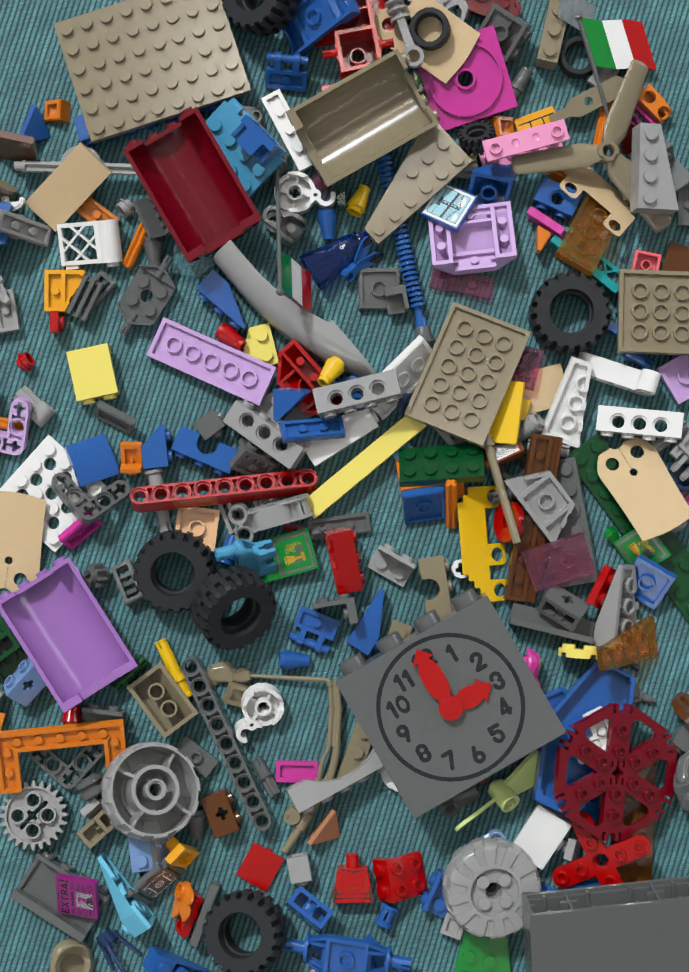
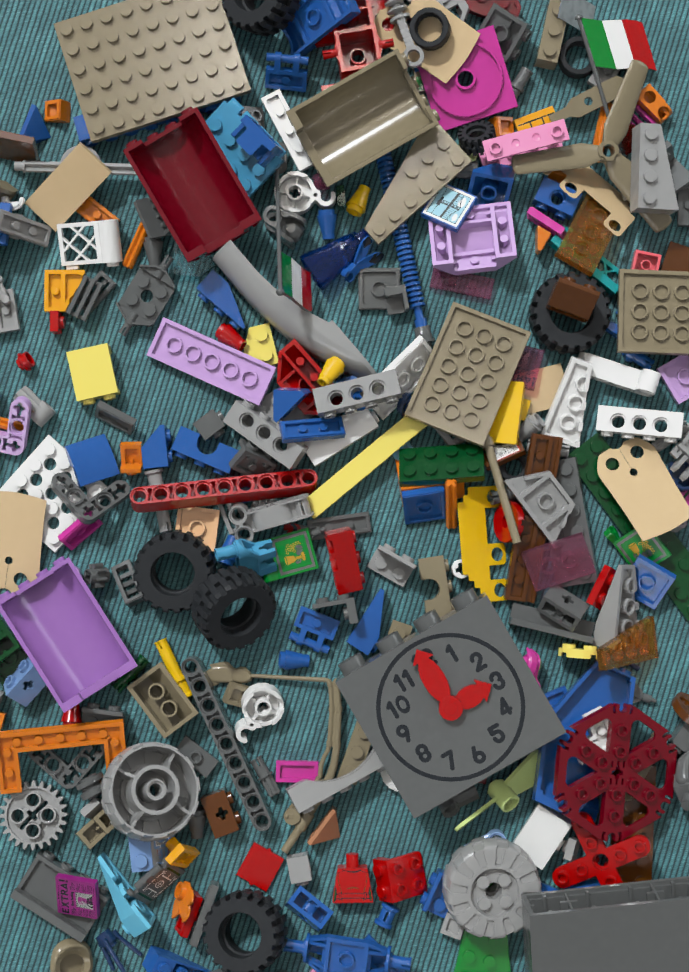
(125, 208): light grey plate -> none
(573, 299): none -> reddish brown slope

